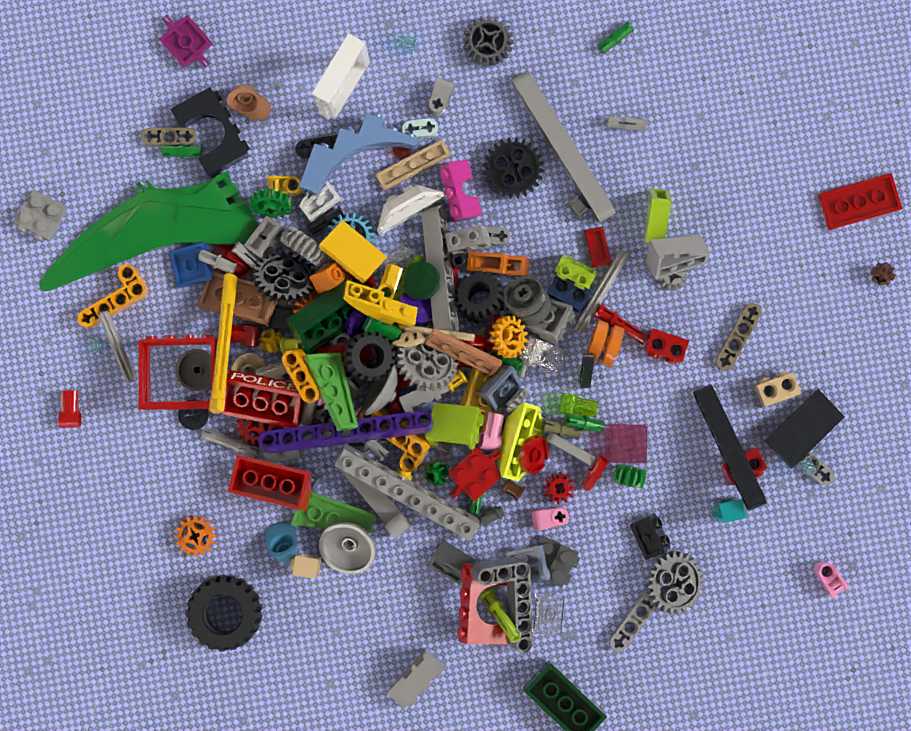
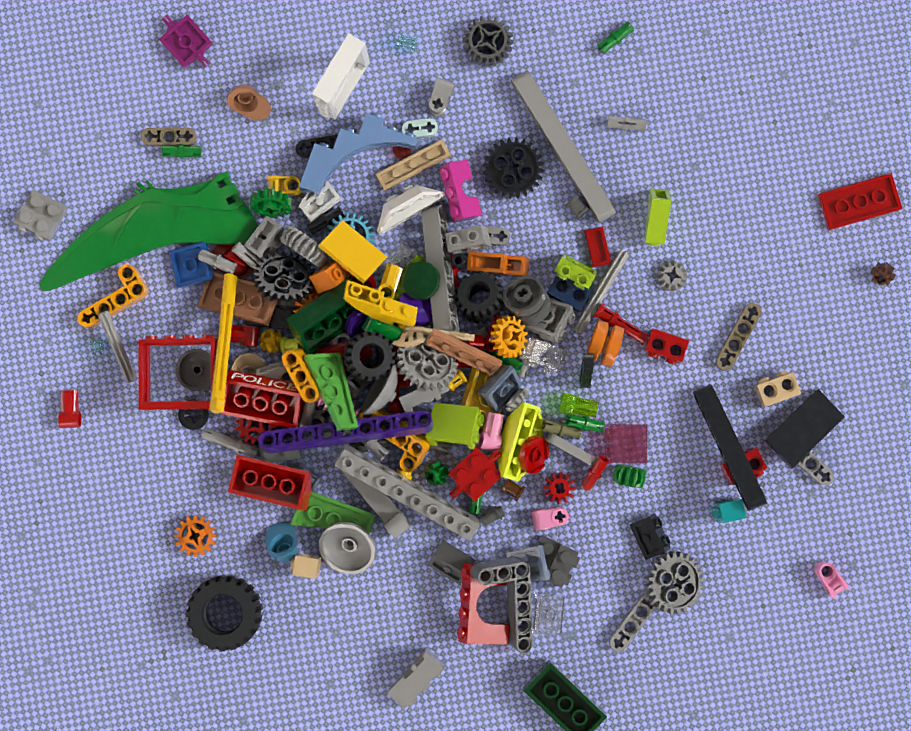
(207, 105): black arch -> none
(495, 608): lime pin -> none
(676, 255): light grey wedge -> none
(807, 467): clear light blue bush -> none

